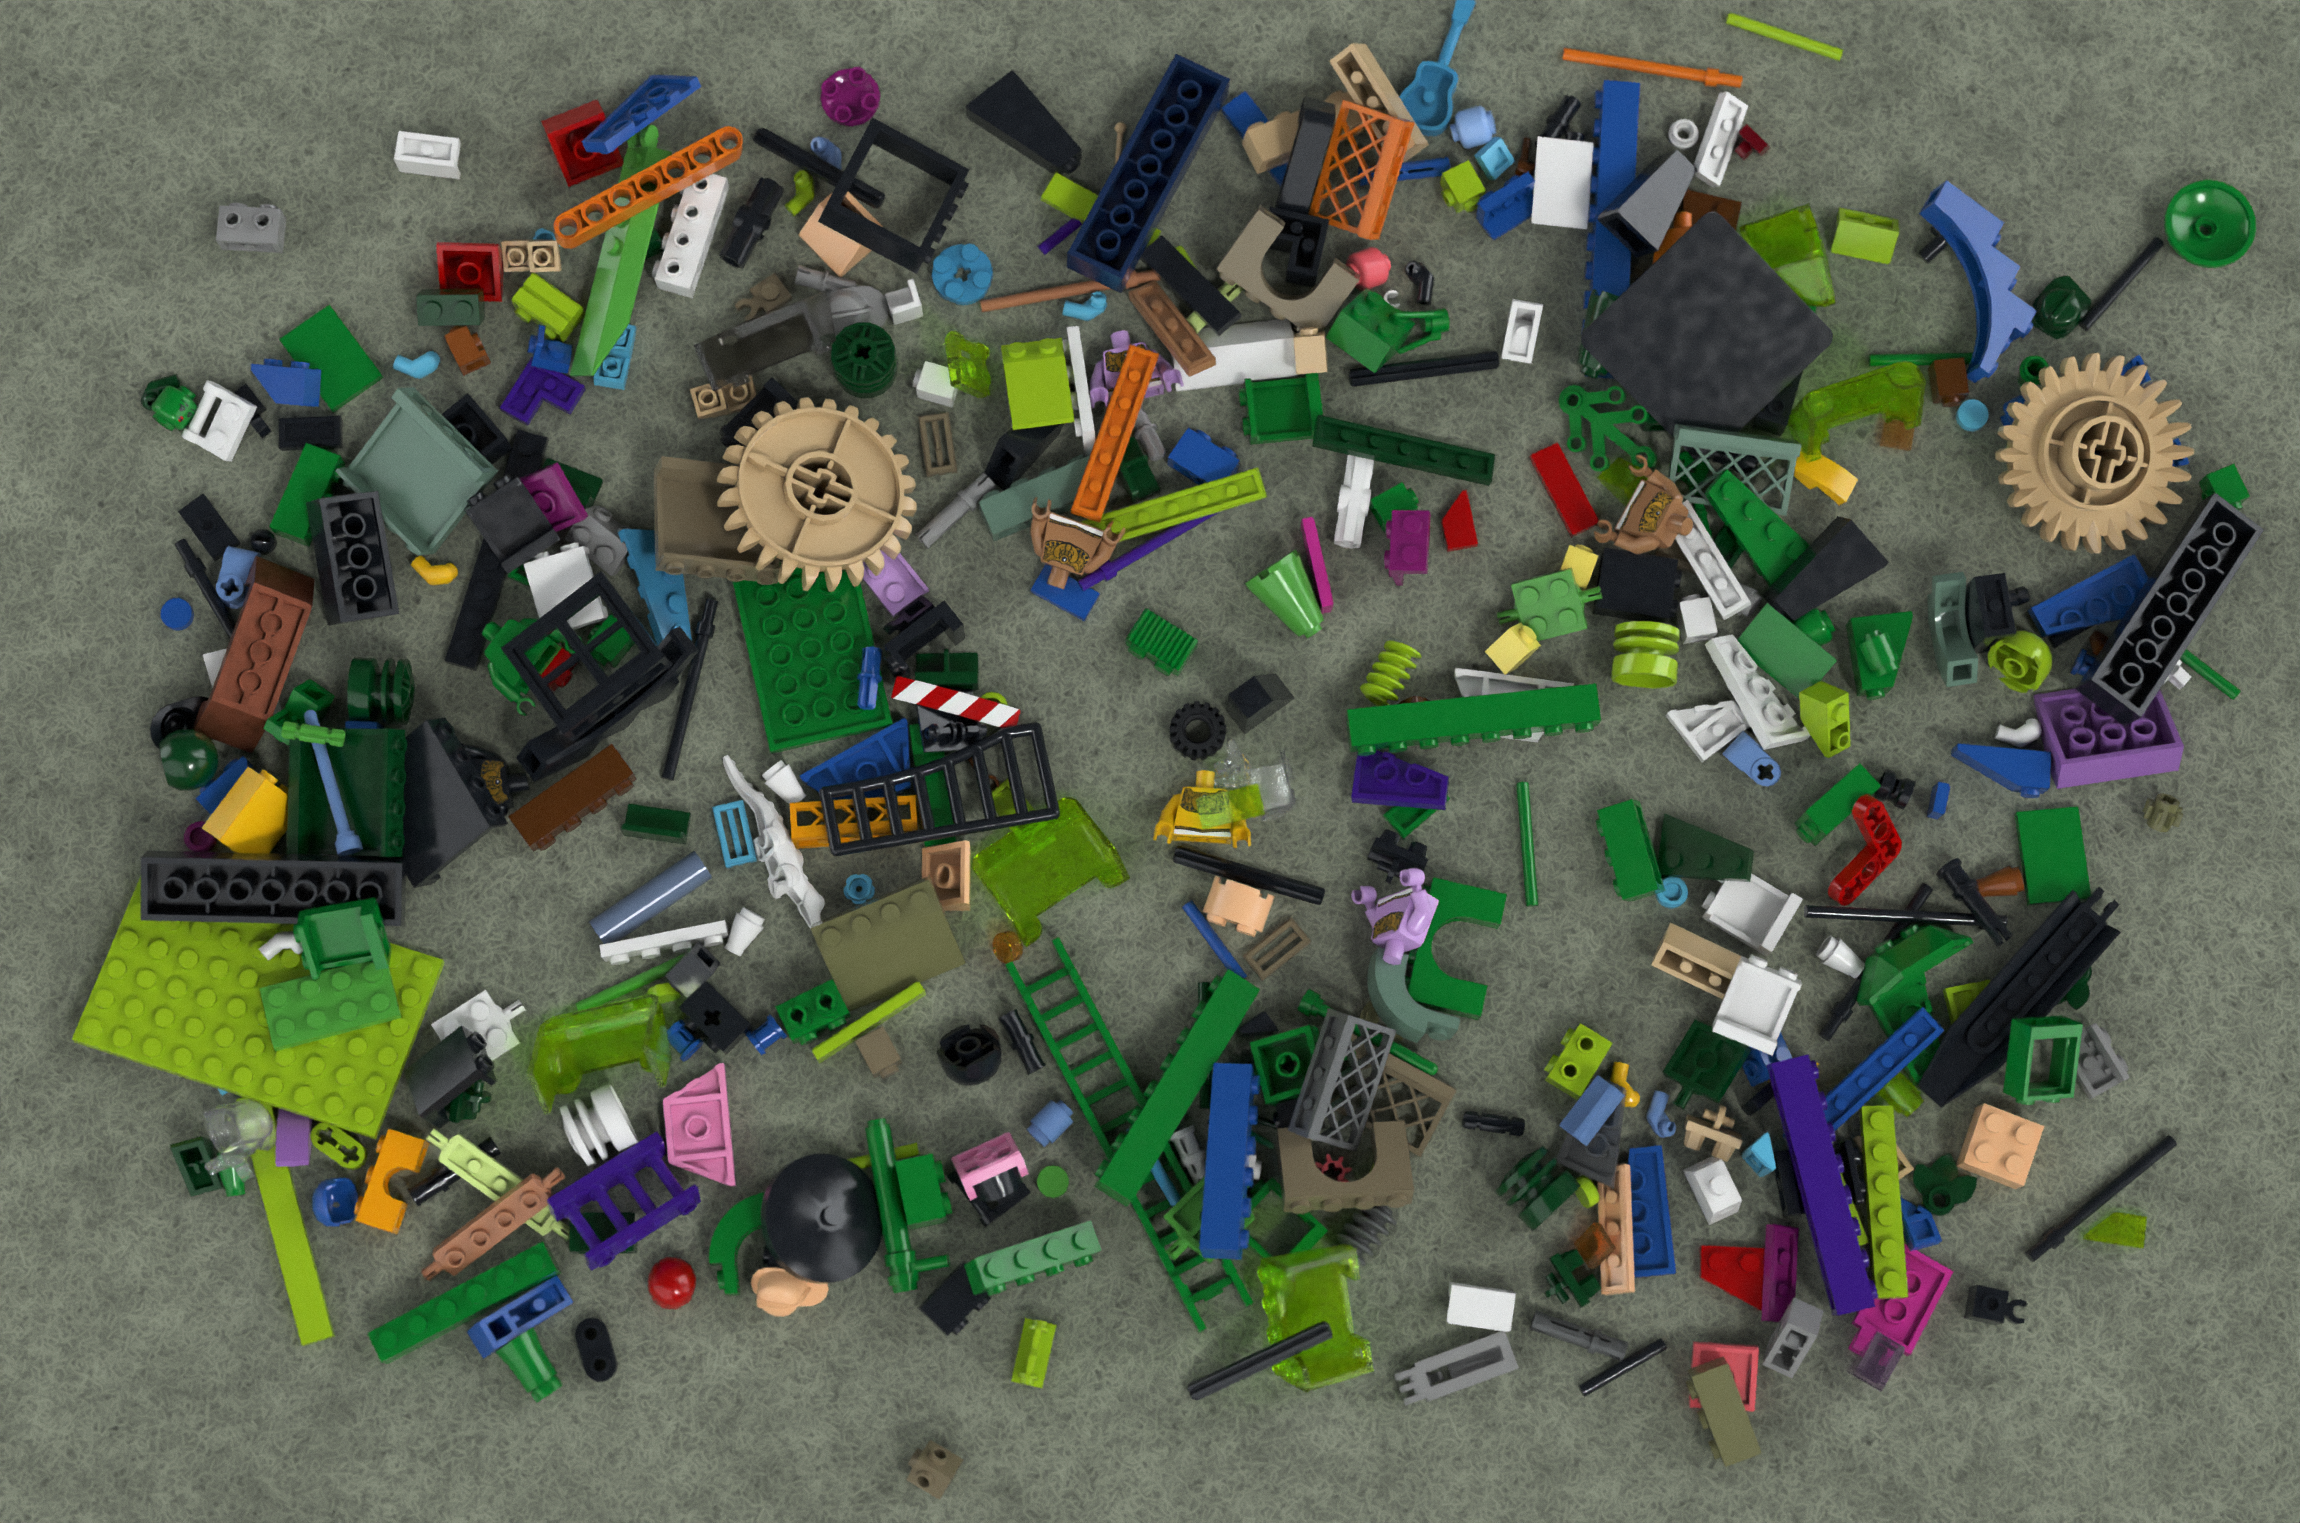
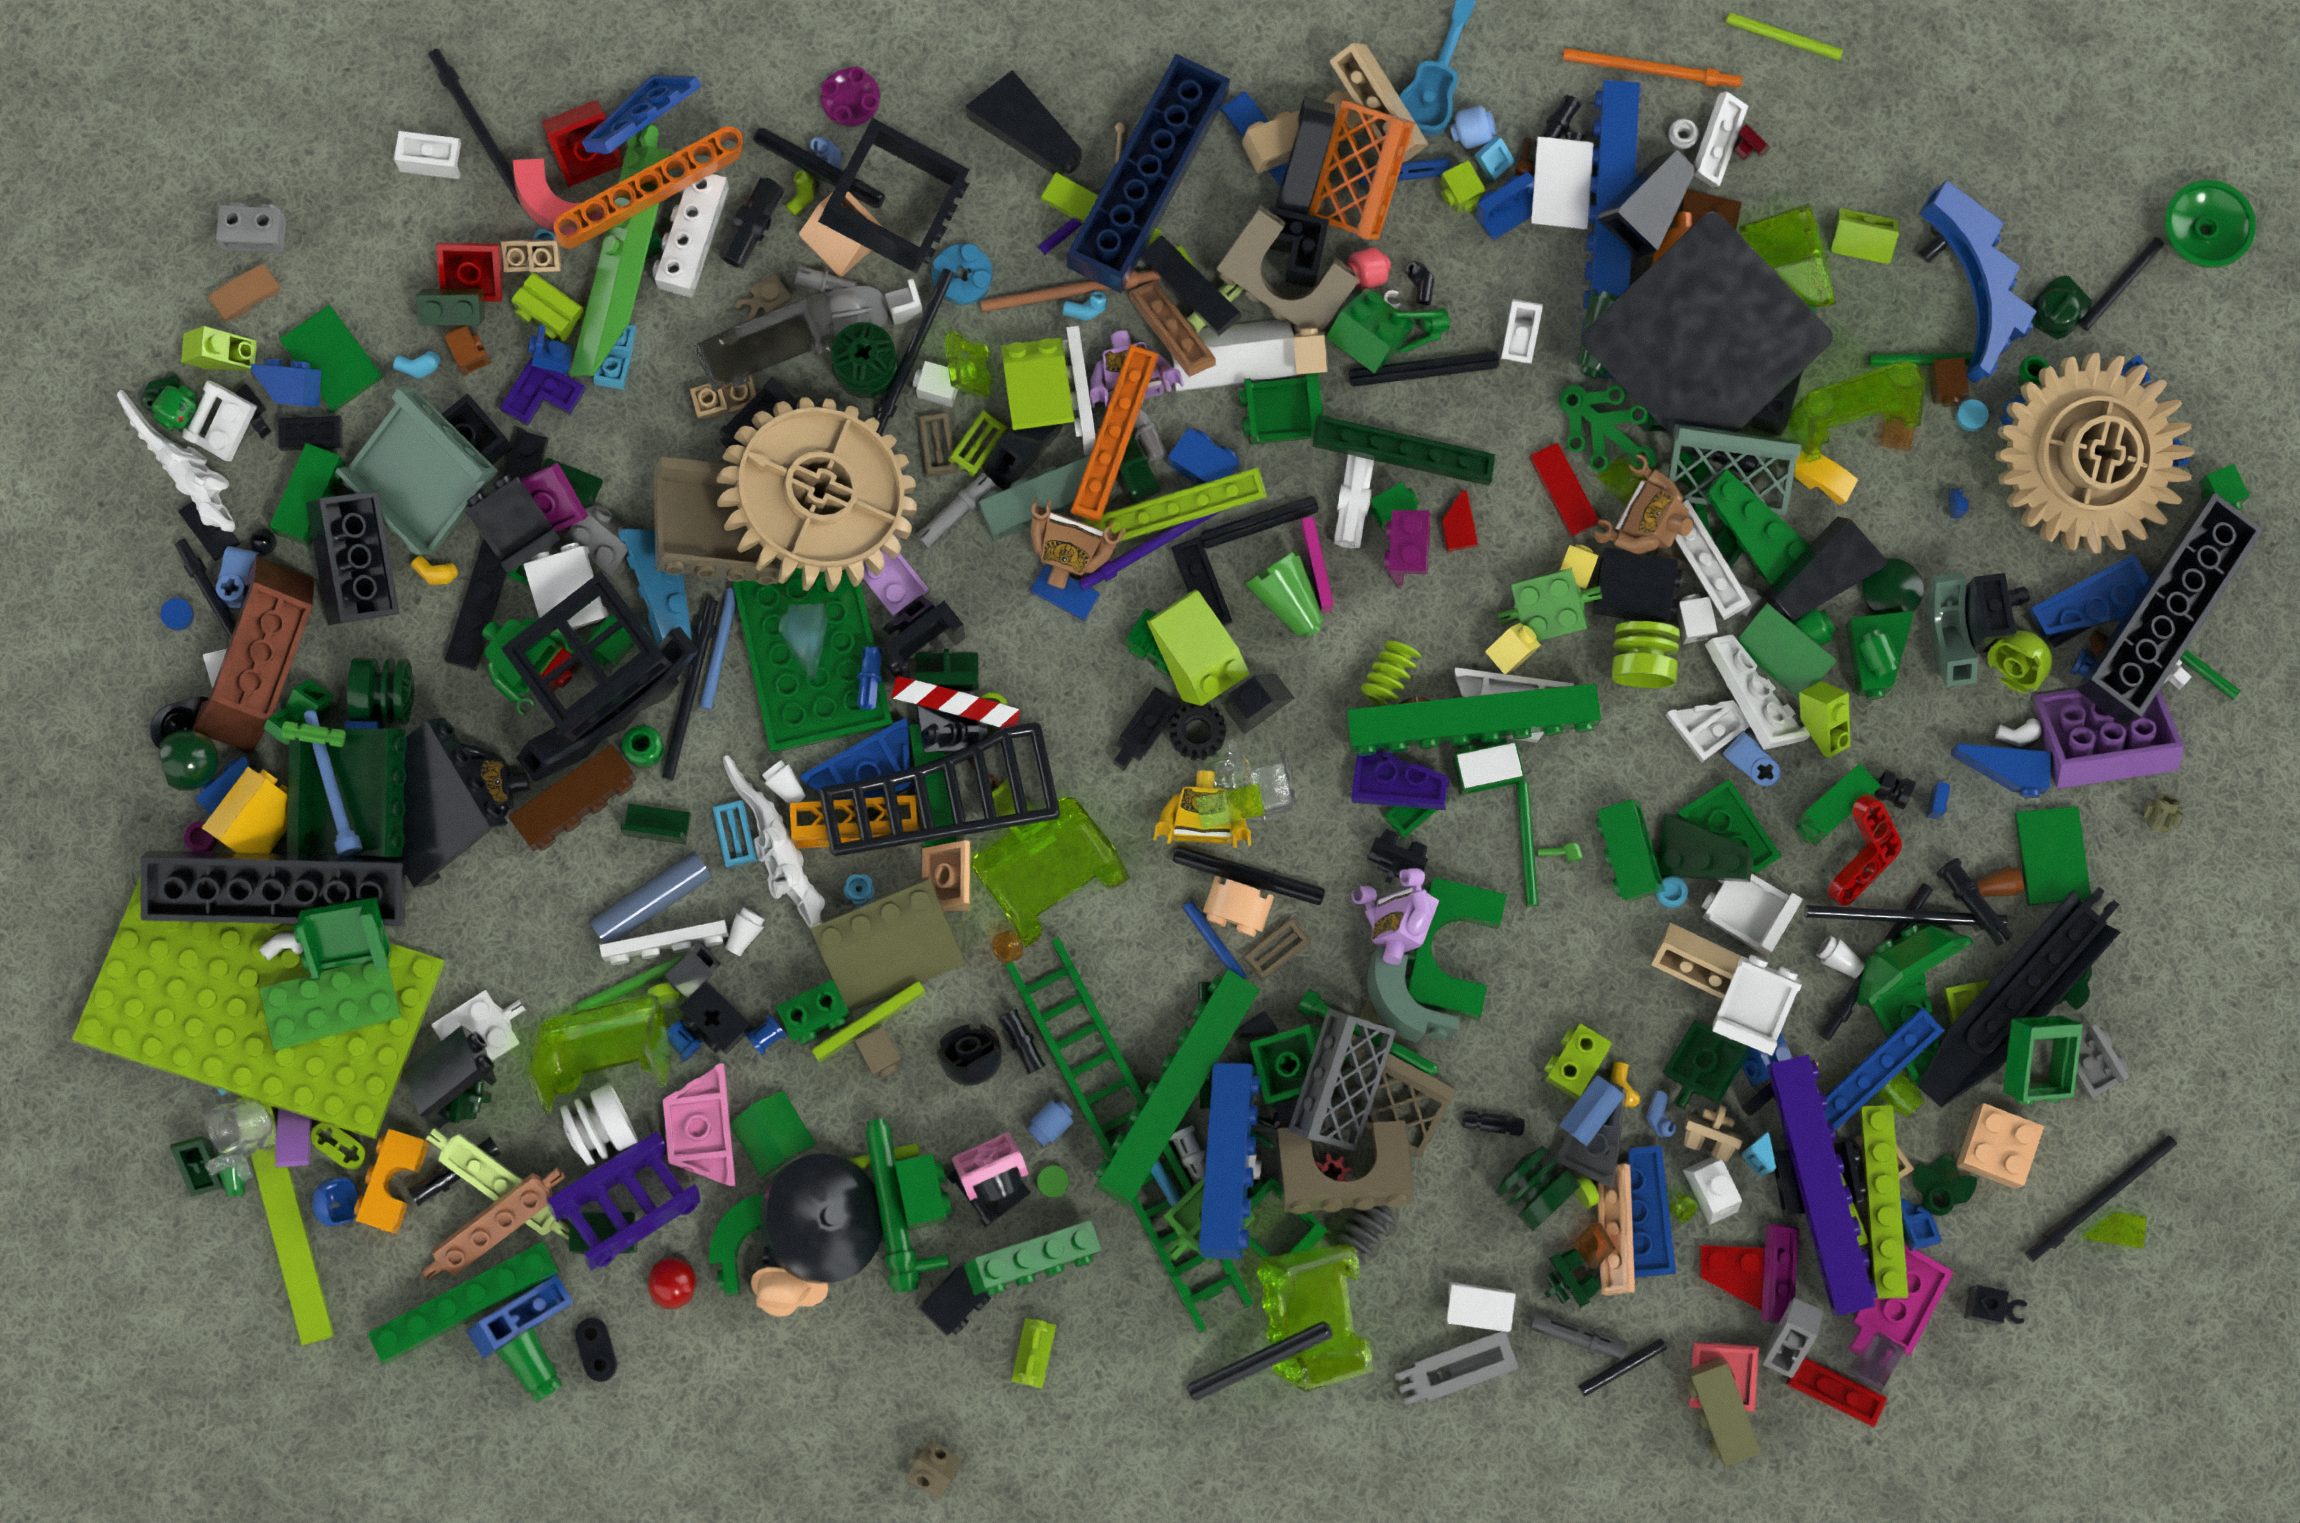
(185, 467): none -> white animal
(217, 350): none -> lime slope
(244, 291): none -> medium nougat slope
(450, 79): none -> black bar
(537, 197): none -> coral arch
(650, 753): none -> green head
(718, 650): none -> medium blue bar
(771, 1133): none -> green slope
(804, 634): none -> clear light blue slope
(887, 407): none -> black bar
(964, 463): none -> lime tile
(1145, 727): none -> black hinge
(1197, 649): none -> lime slope
(1199, 576): none -> black tile
(1259, 522): none -> black axle
(1487, 767): none -> white brick
(1572, 852): none -> bright green hand
(1683, 1208): none -> clear neon green hinge
(1728, 815): none -> green wing
(1838, 1392): none -> red tile
(1893, 588): none -> dark green dish
(1958, 504): none -> blue tile

